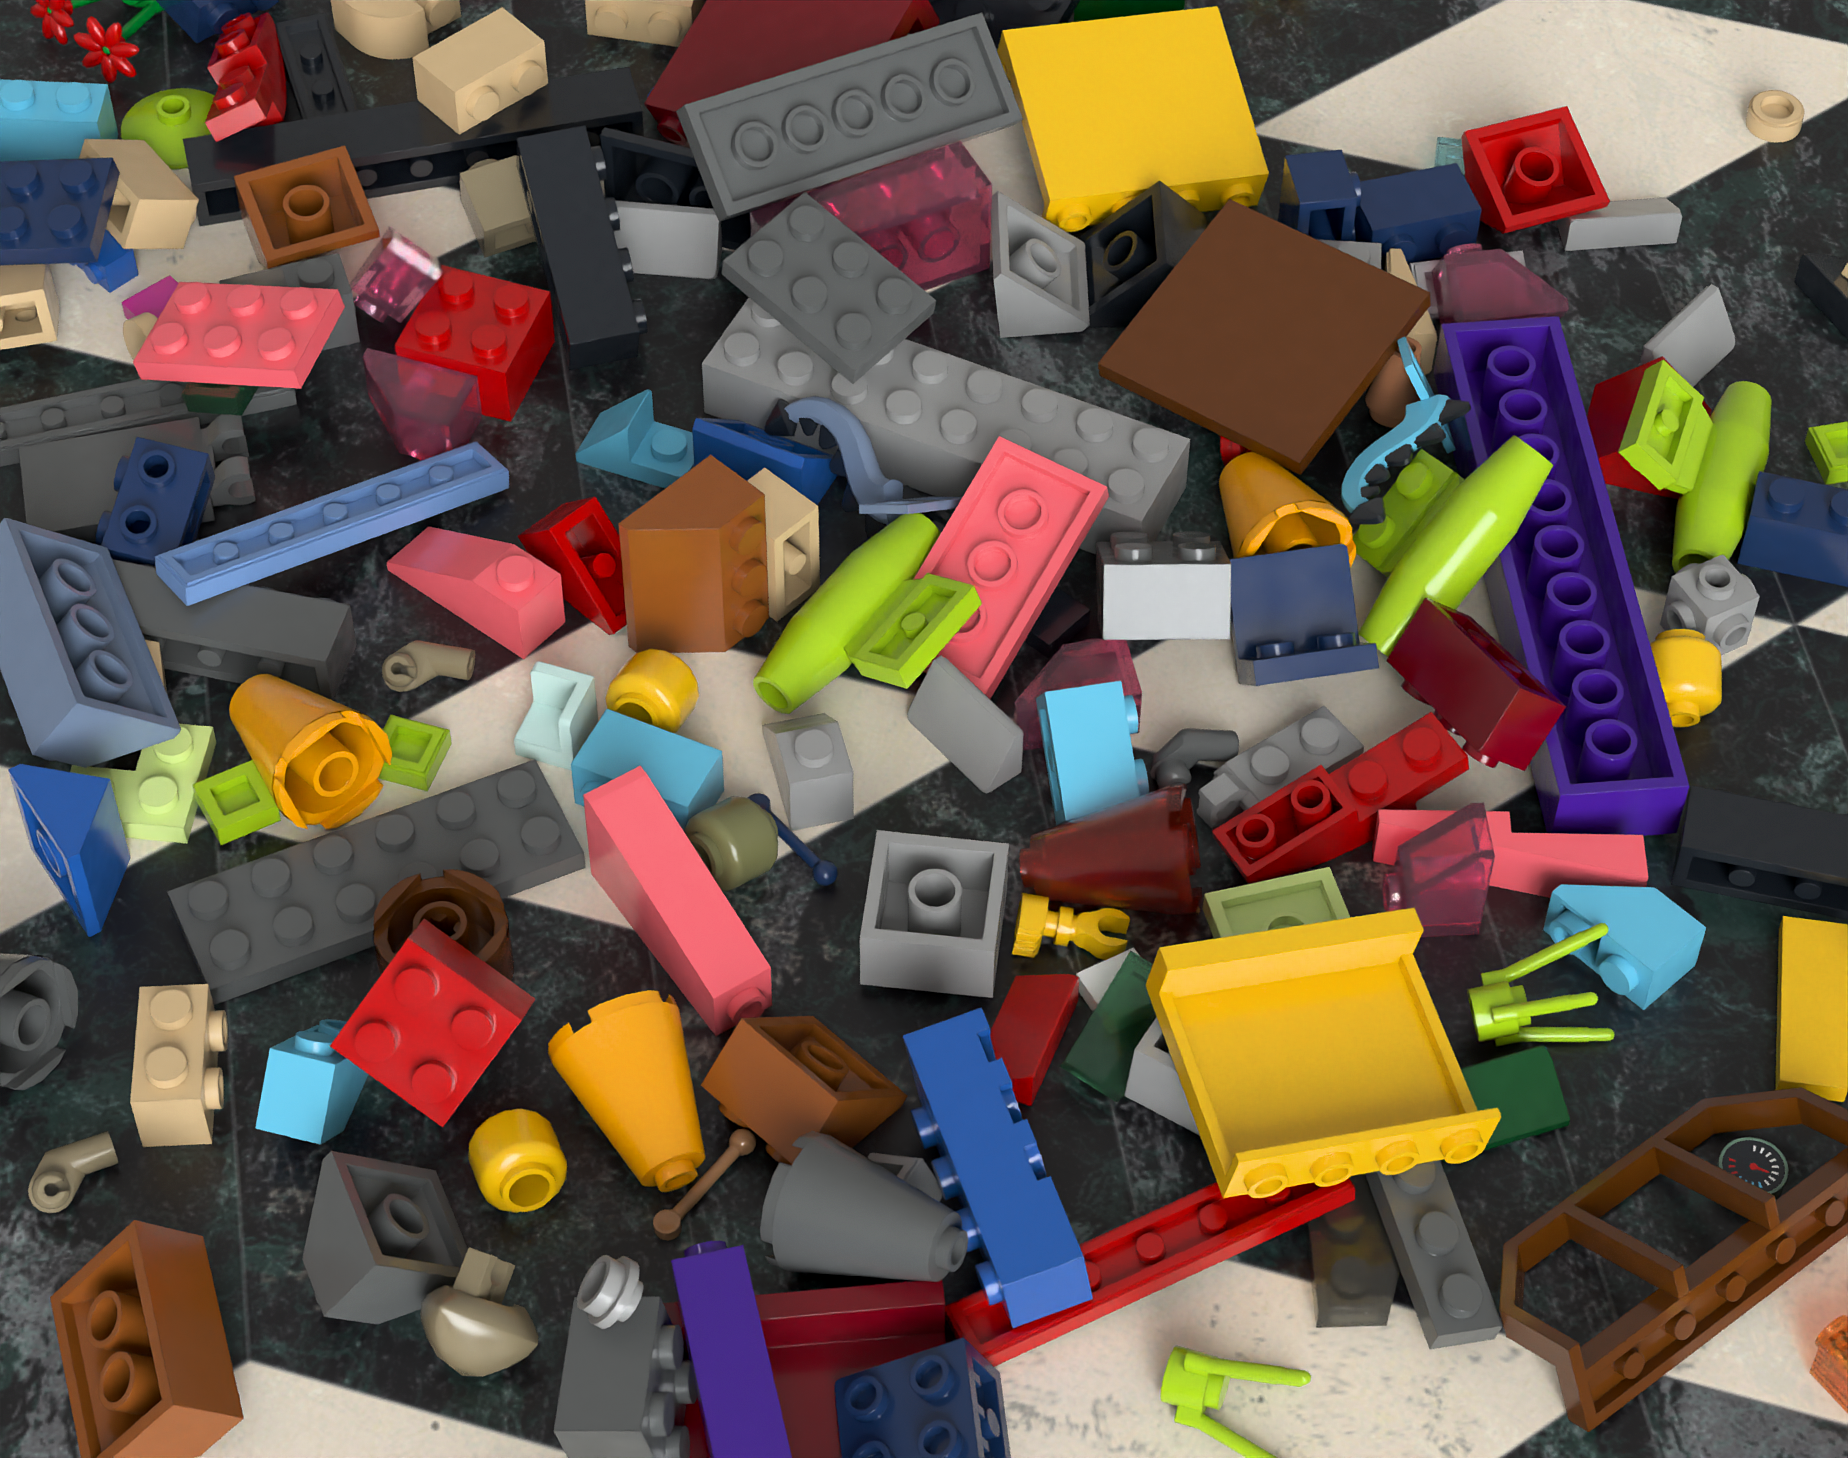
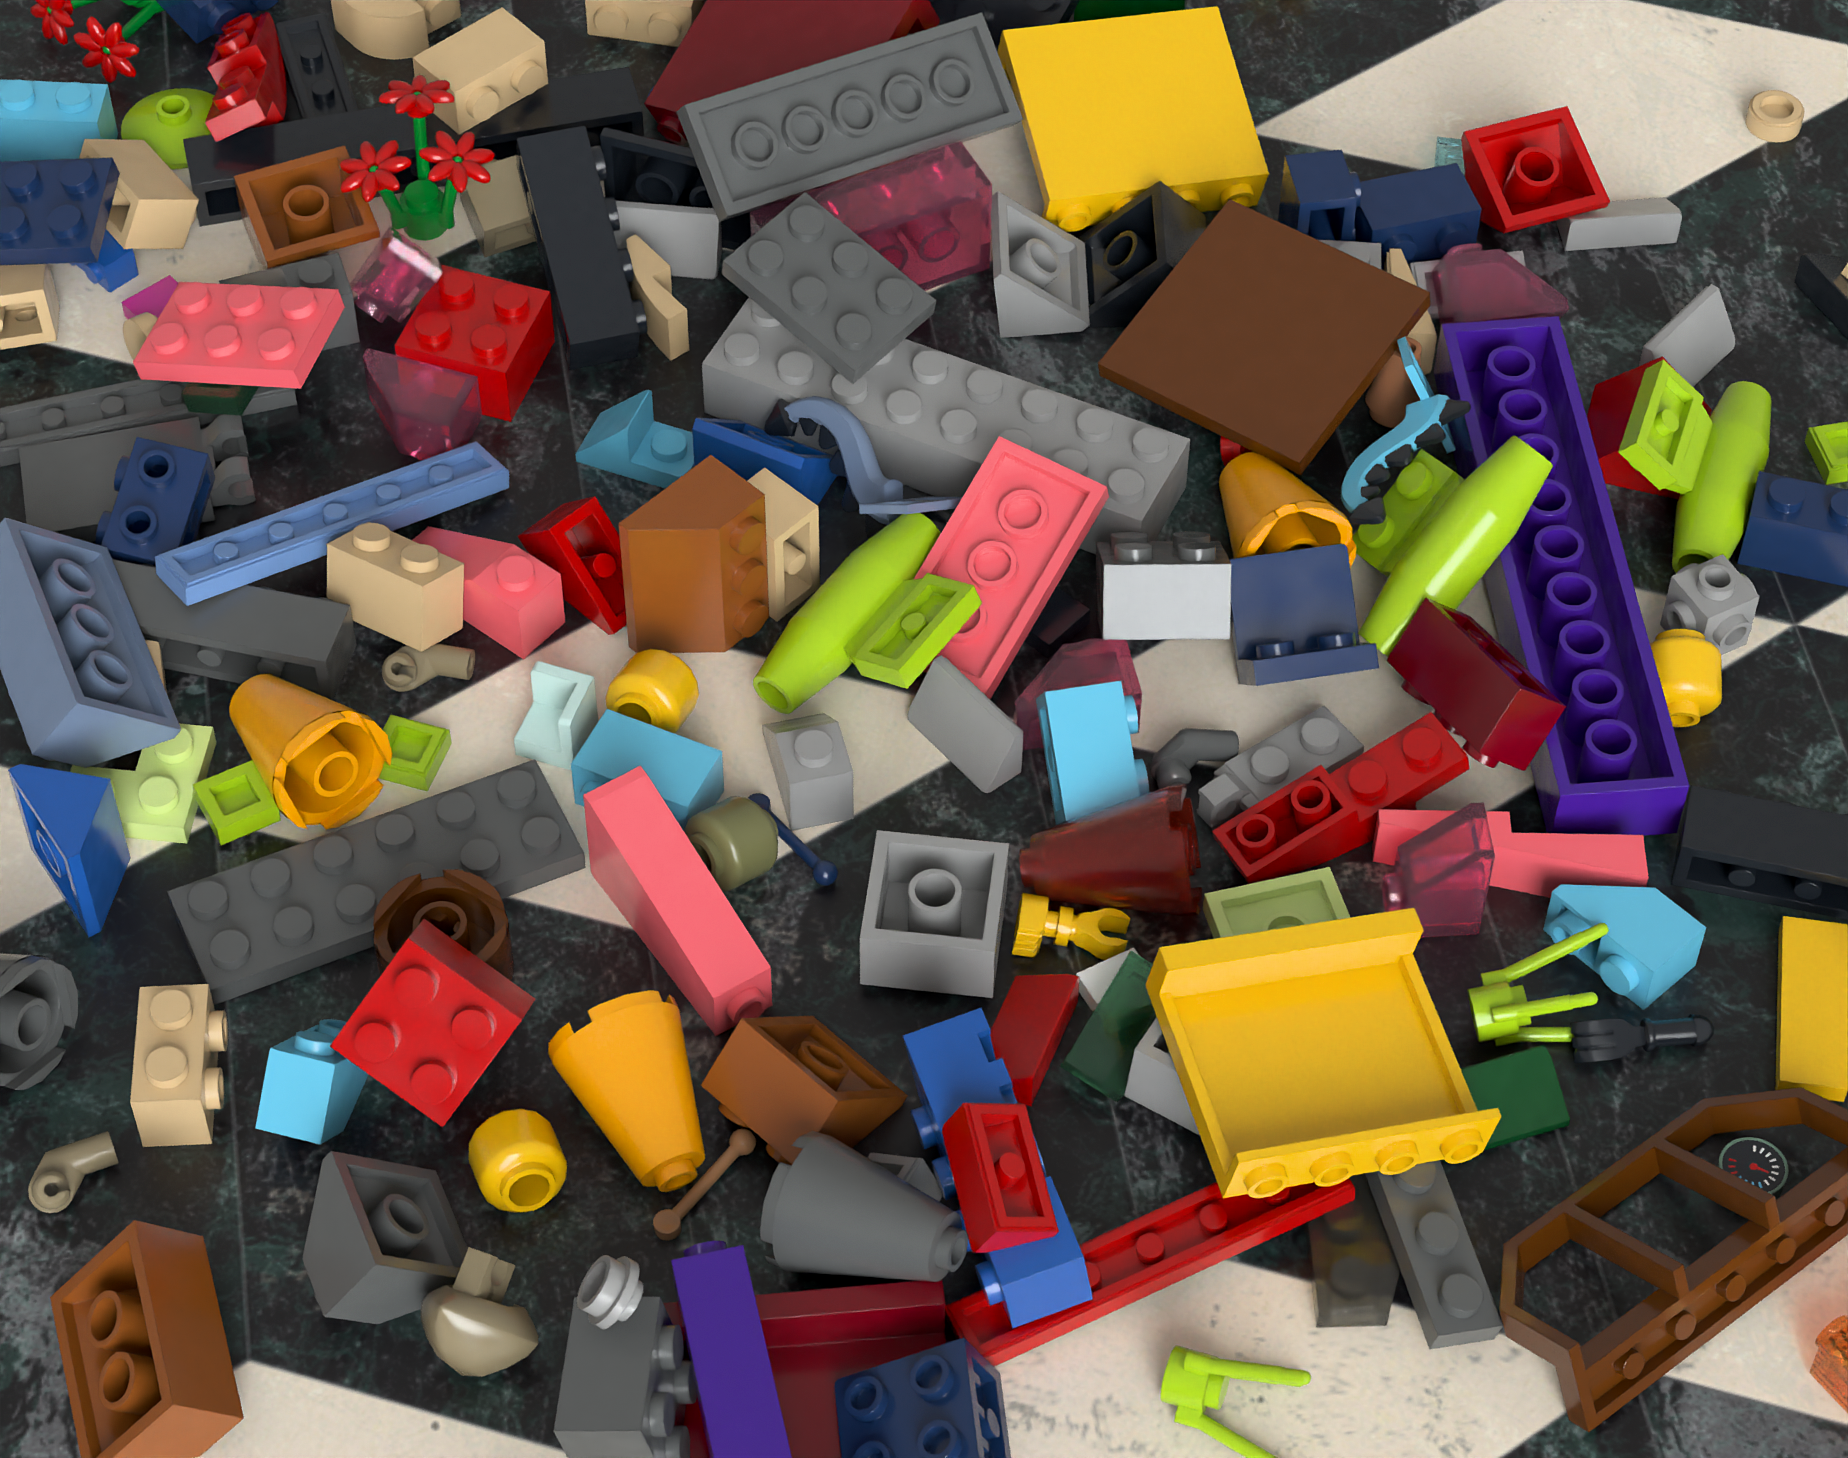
(396, 585): none -> tan brick
(423, 207): none -> red plant
(652, 284): none -> tan slope
(998, 1176): none -> red slope
(1617, 1038): none -> black piece

